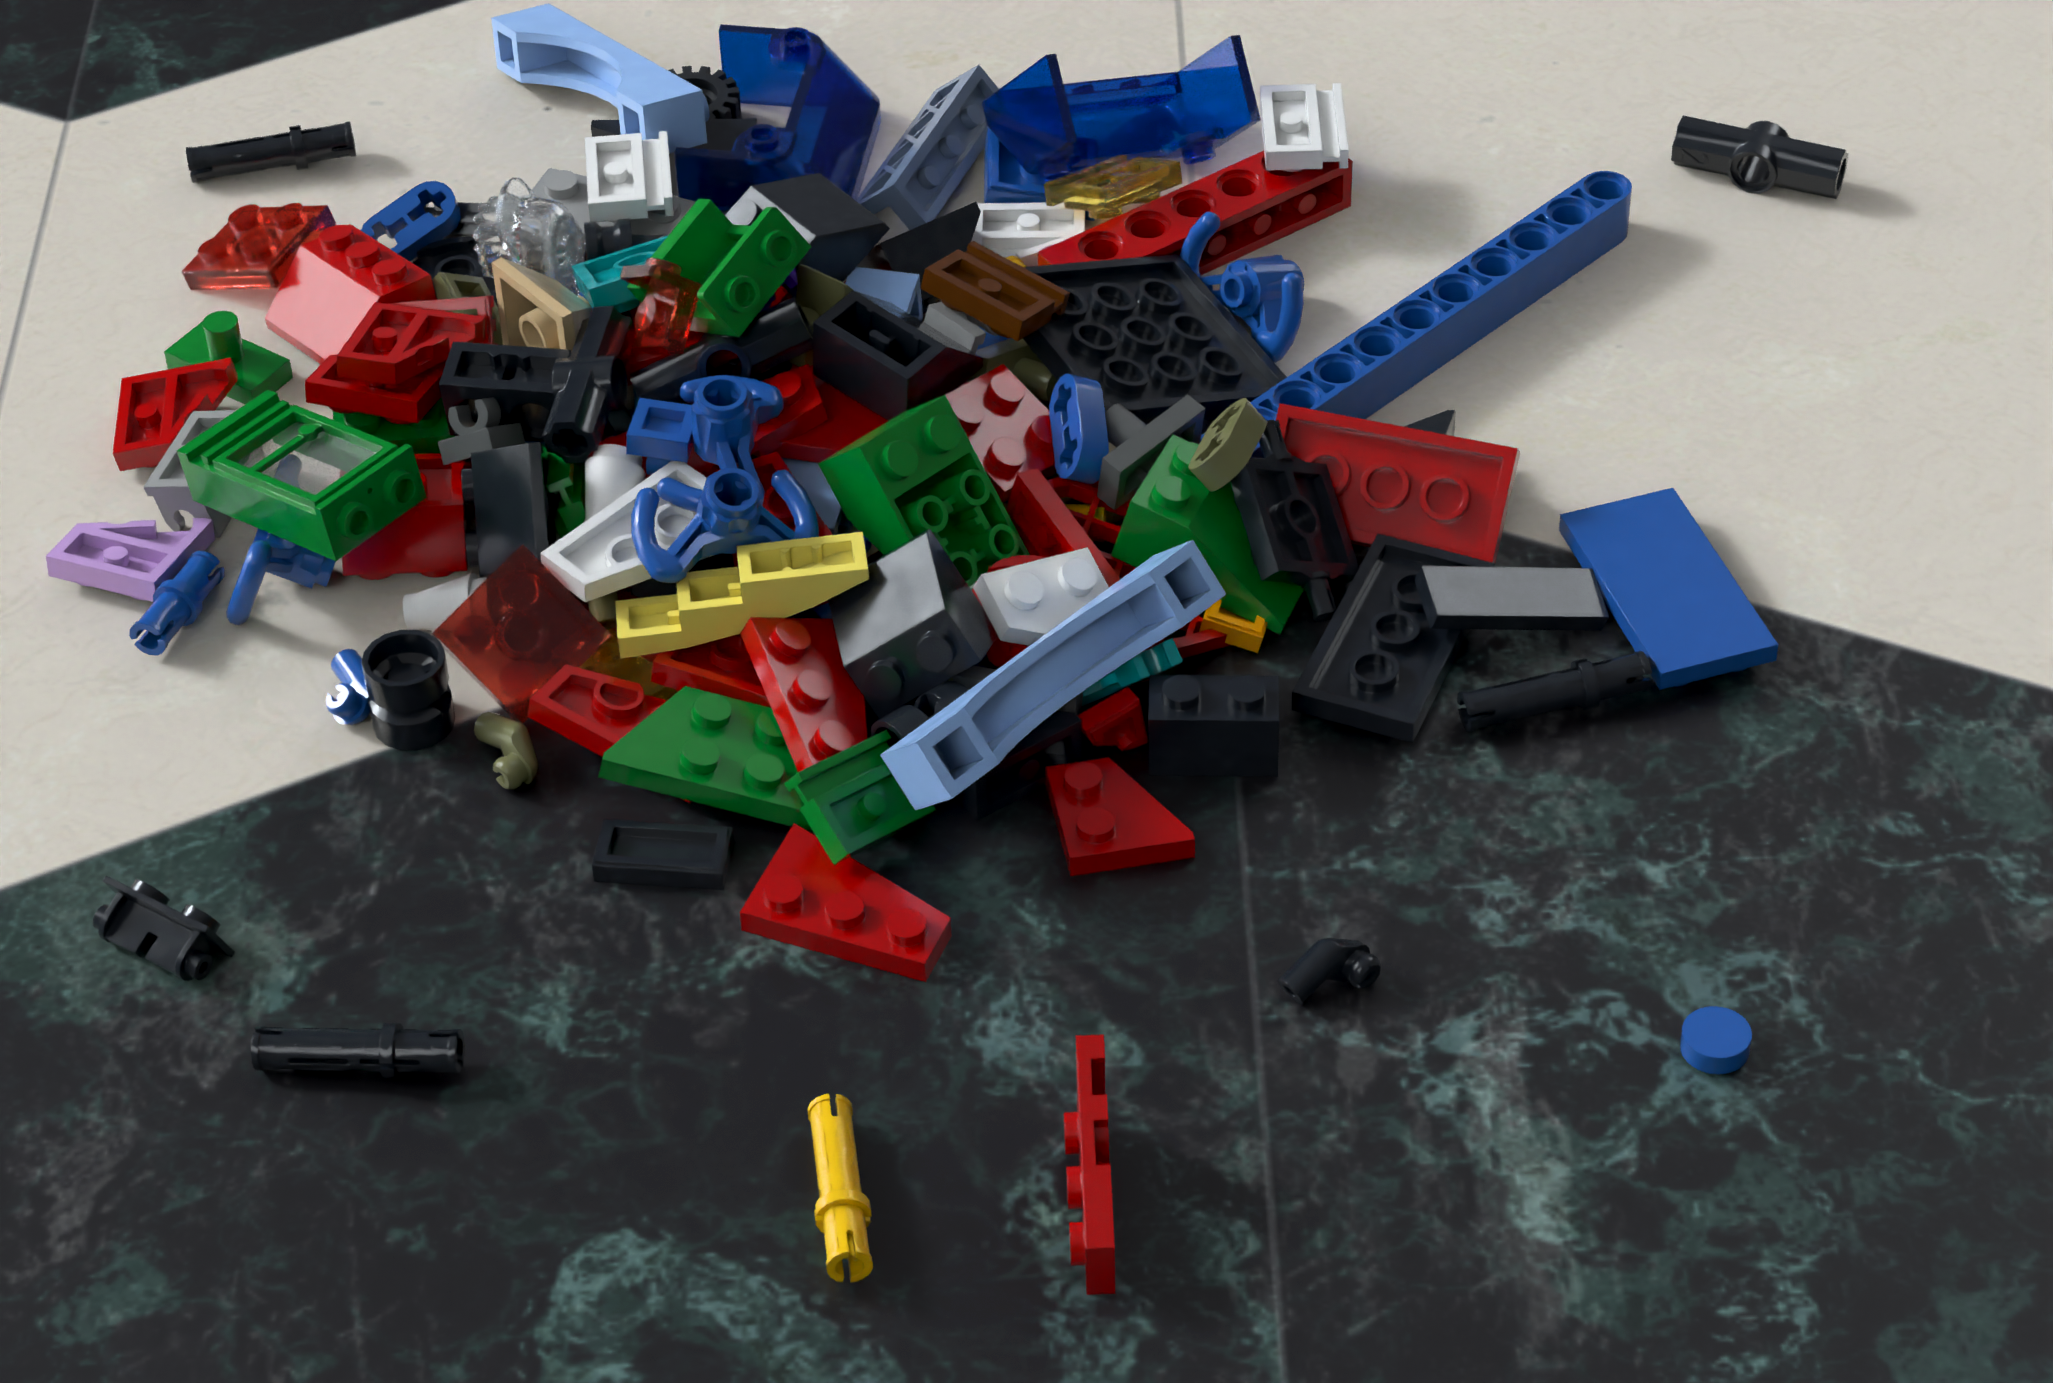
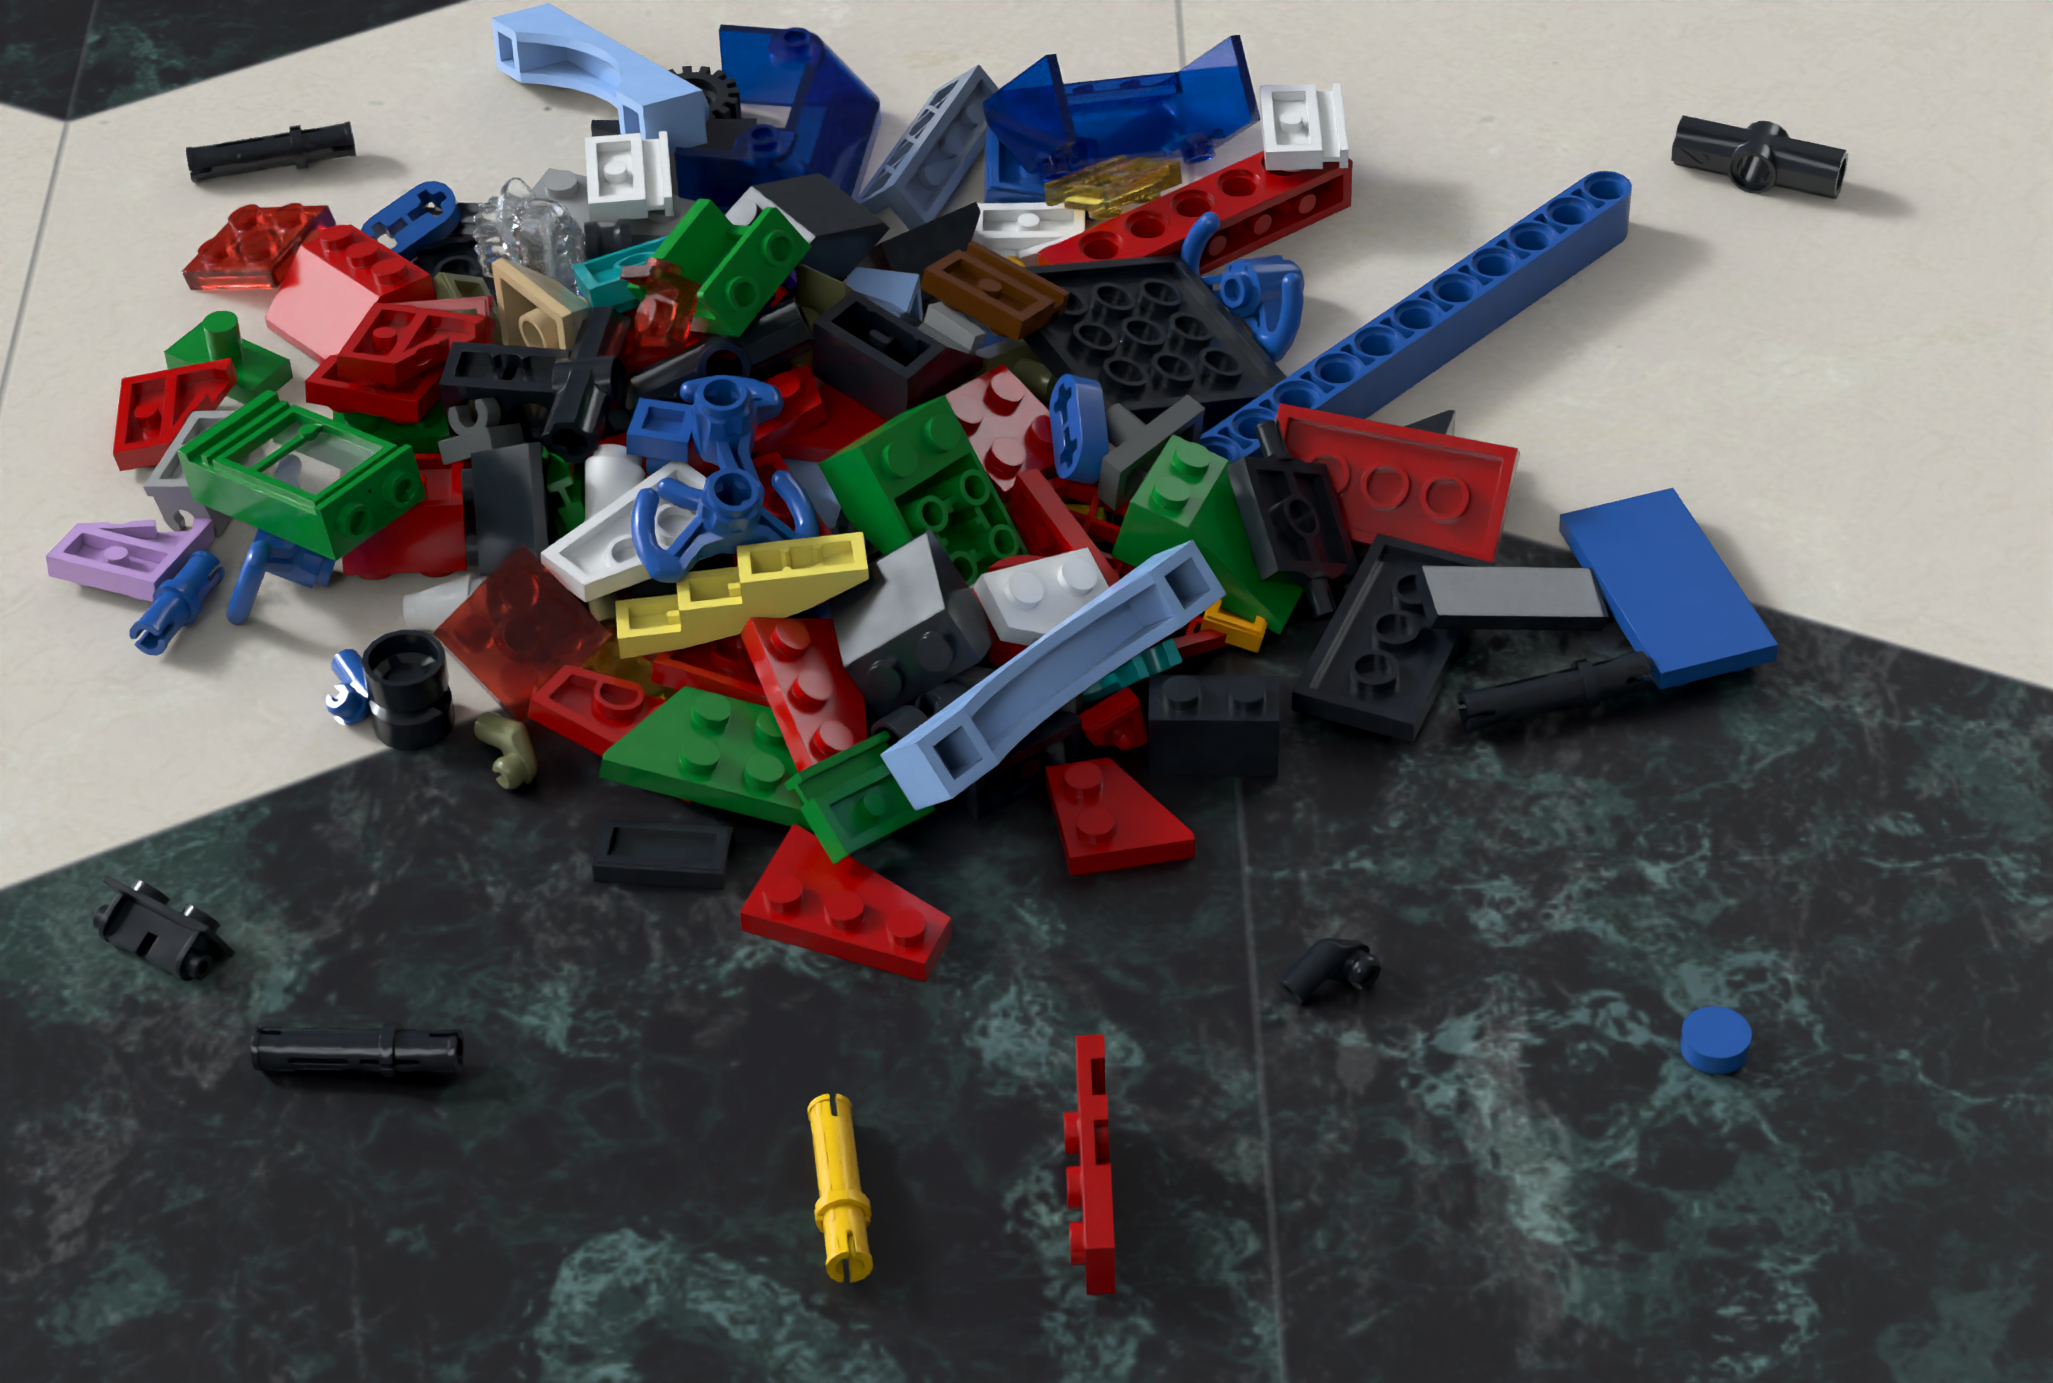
(1228, 445): olive beam -> none

